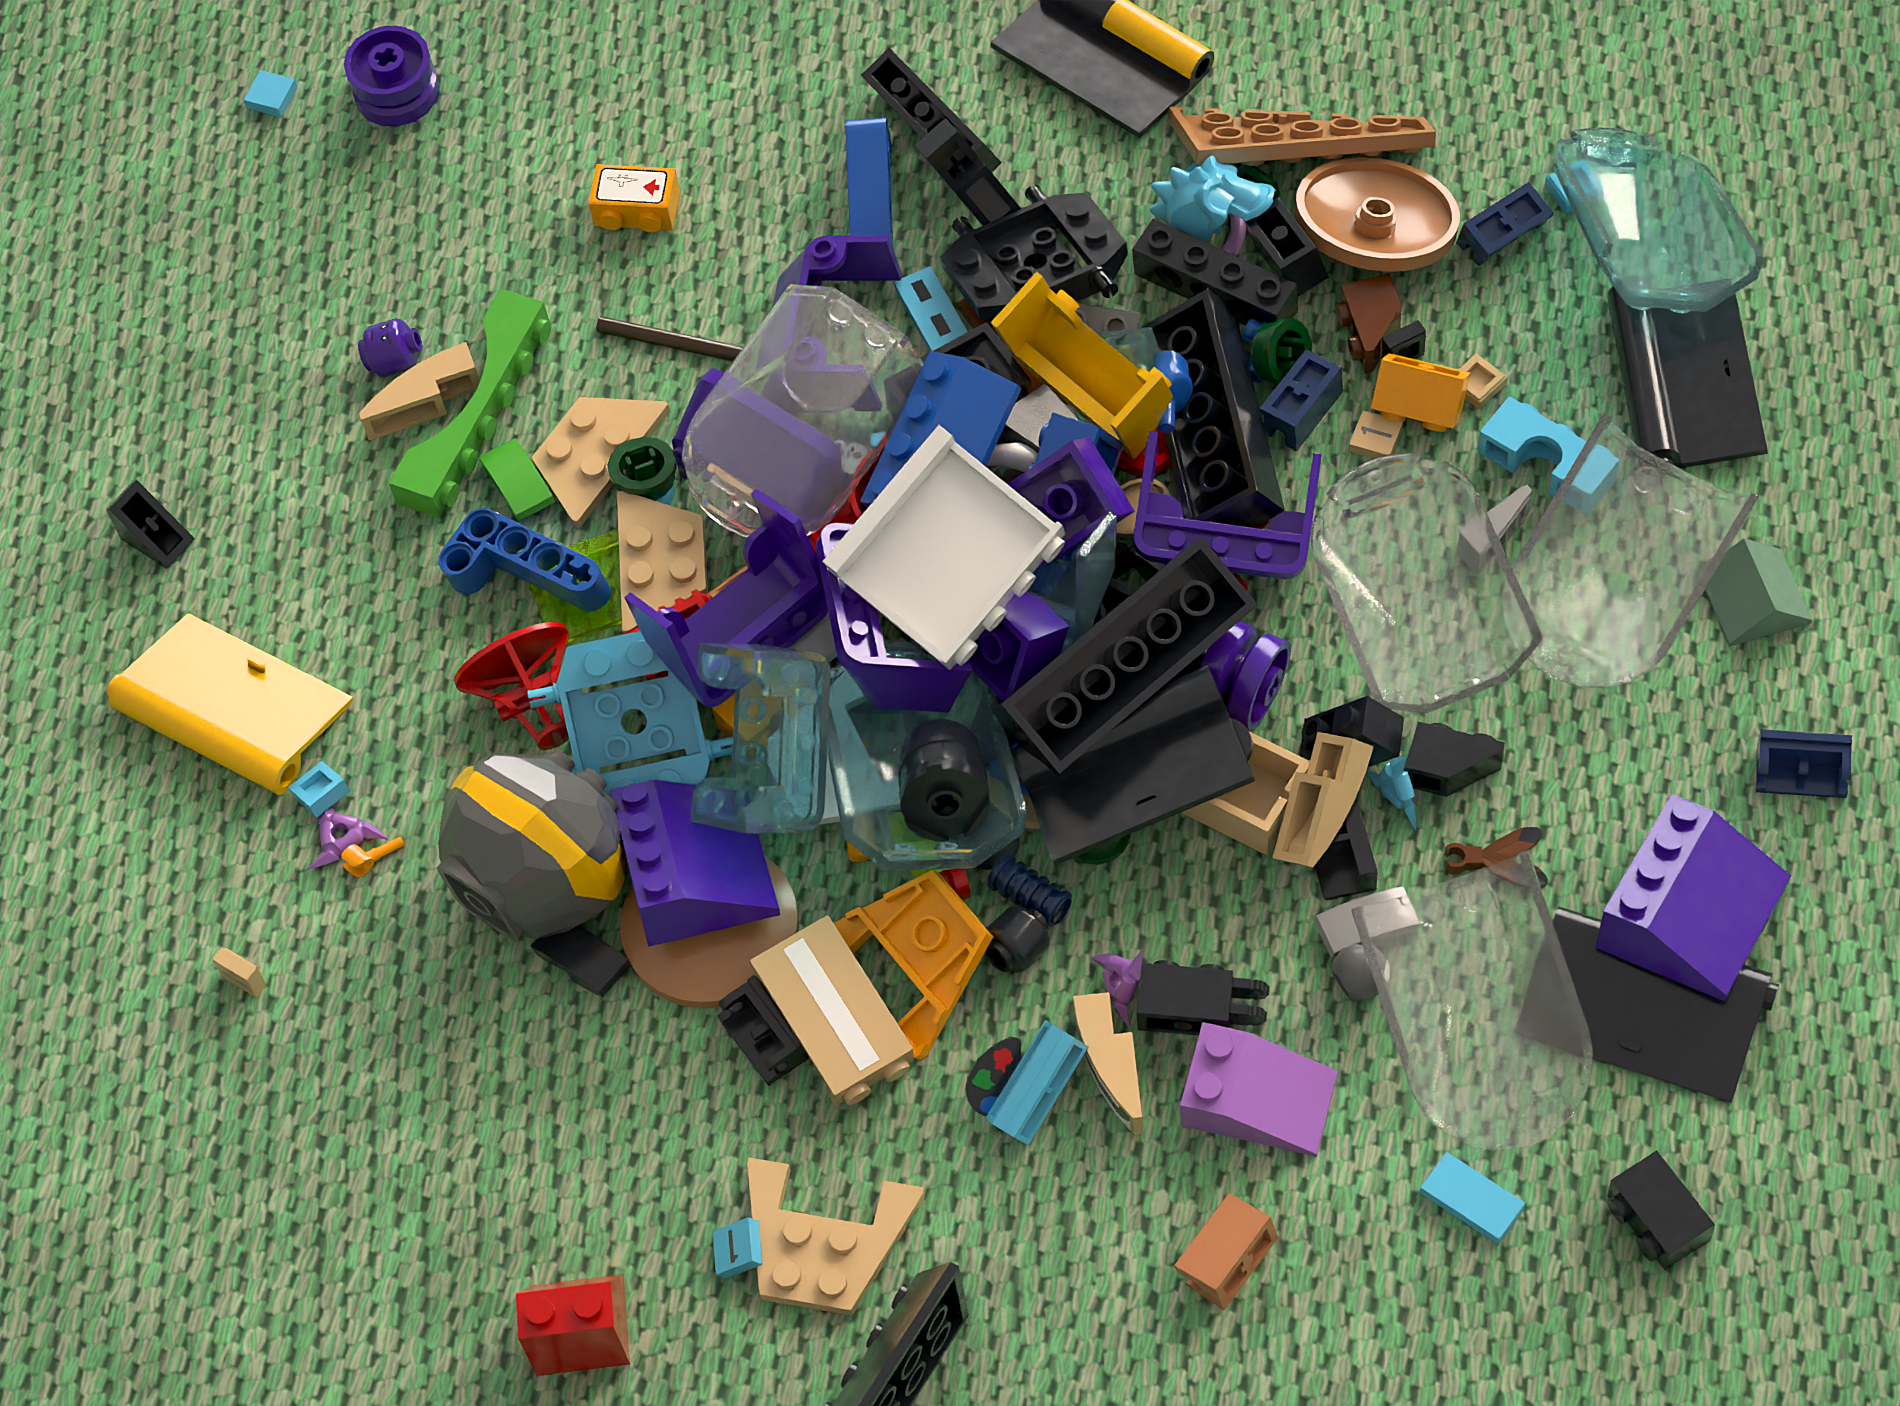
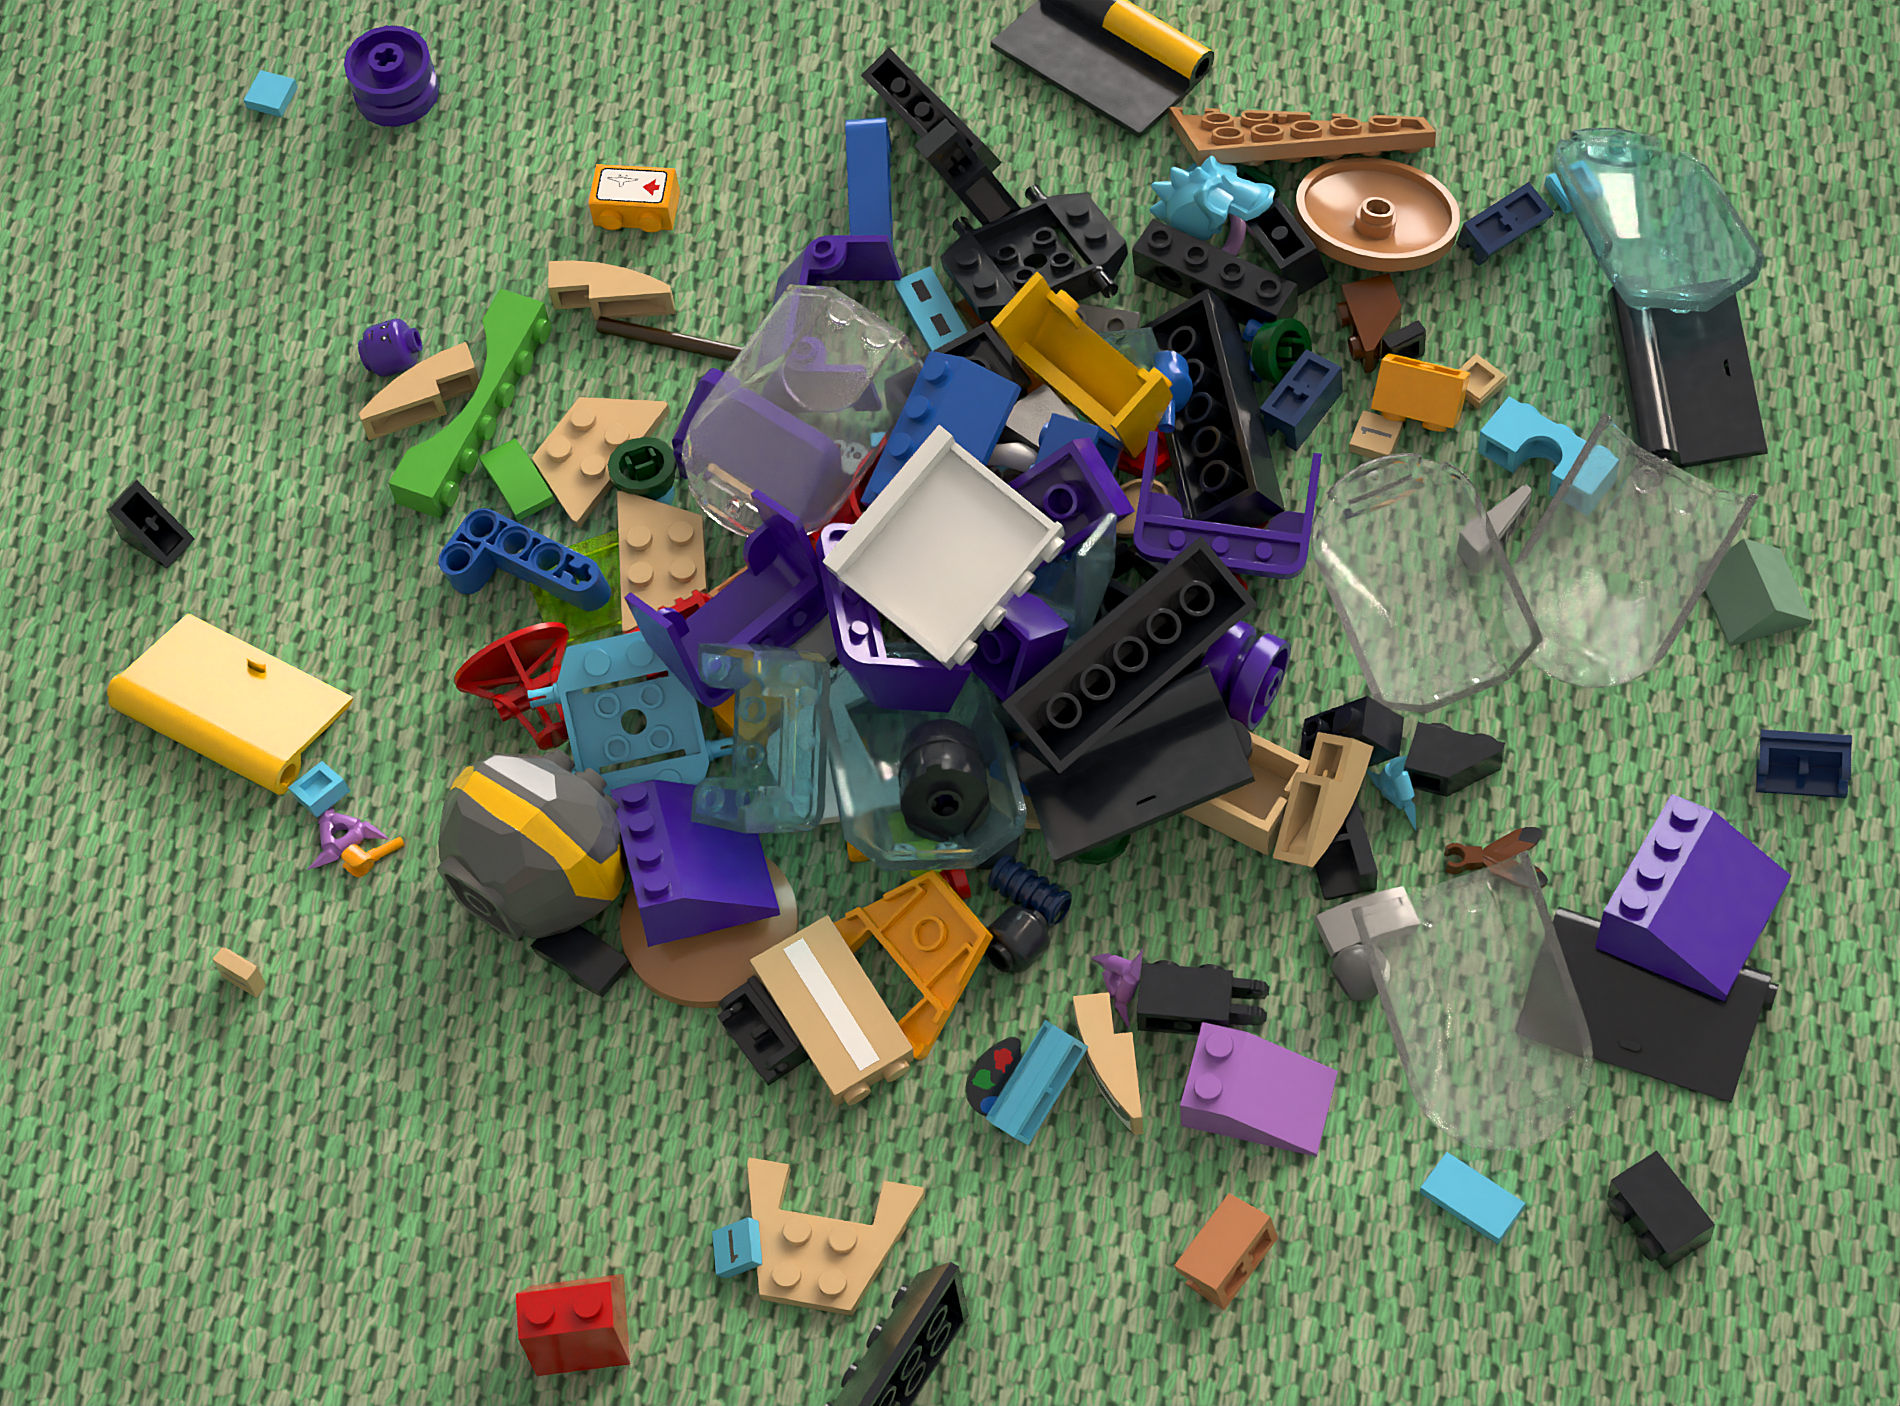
(608, 290): none -> tan slope

